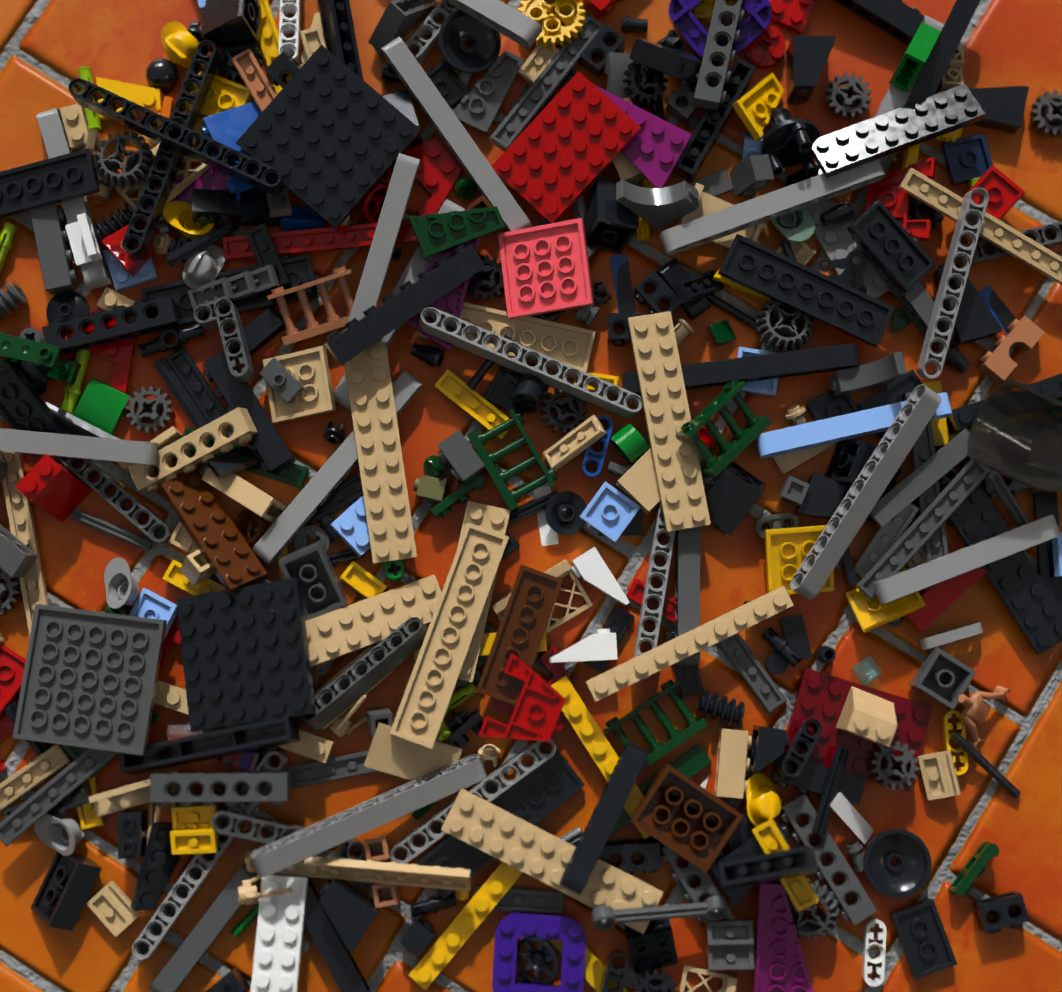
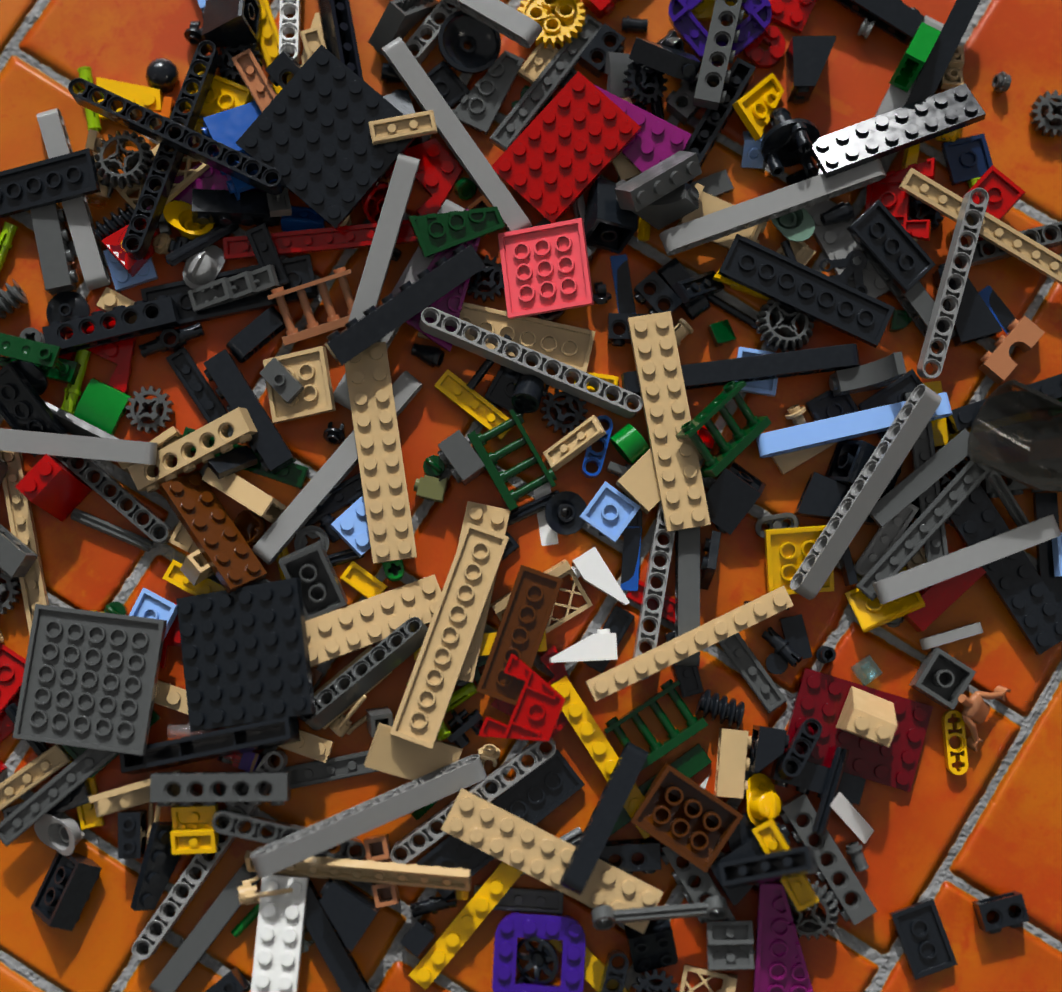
(75, 125): tan plate -> none
(83, 240): white panel -> none
(113, 908): tan plate -> none
(119, 584): light grey piece -> none
(178, 43): yellow piece -> none
(180, 393): black axle -> none
(230, 341): dark grey beam -> none
(402, 127): none -> tan tile
(459, 496): dark green plate -> none
(587, 314): dark grey wheel -> none
(631, 558): none -> black sticker
(658, 181): none -> dark grey brick
(709, 562): none -> black wing
(751, 175): dark grey brick -> none
(793, 491): dark grey brick -> none
(857, 95): dark grey gear -> none
(865, 28): none -> light grey bush
(867, 968): white beam -> none
(902, 759): dark grey gear -> none
(907, 874): black dish -> none
(939, 775): tan plate -> none
(956, 359): black cone -> none
(974, 868): dark green plate -> none
(986, 765): black bar -> none
(1001, 82): none -> dark grey plate
(1002, 107): black slope -> none

